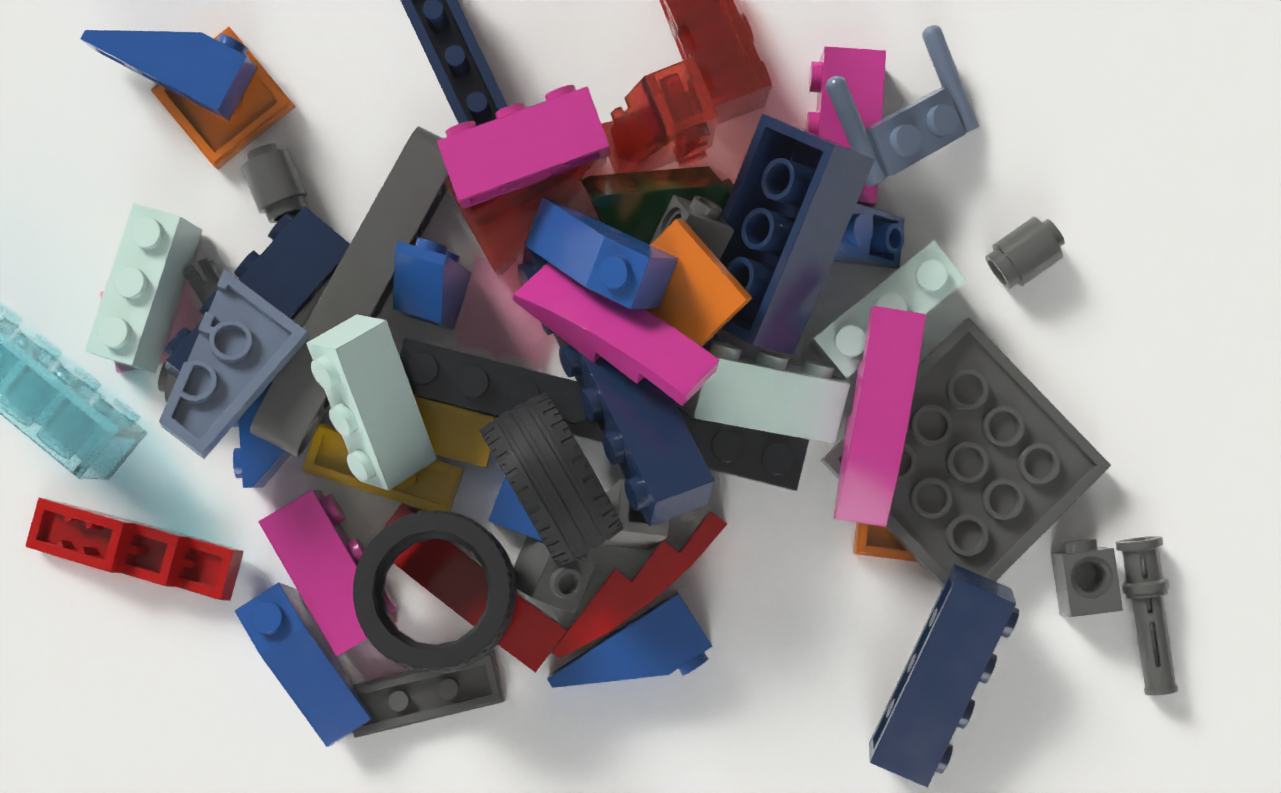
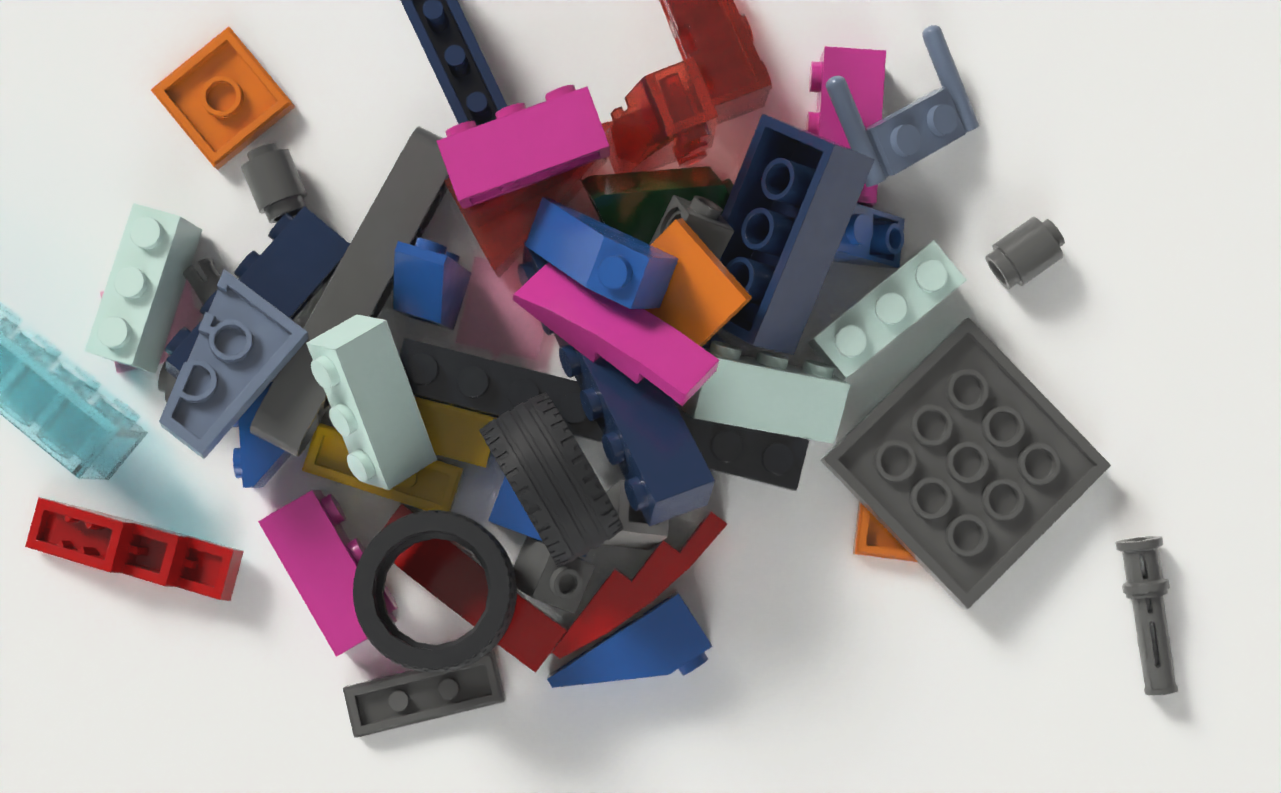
(186, 63): blue slope -> none
(303, 662): blue slope -> none
(879, 416): dark pink slope -> none
(942, 676): dark blue brick -> none
(1105, 592): dark grey brick -> none

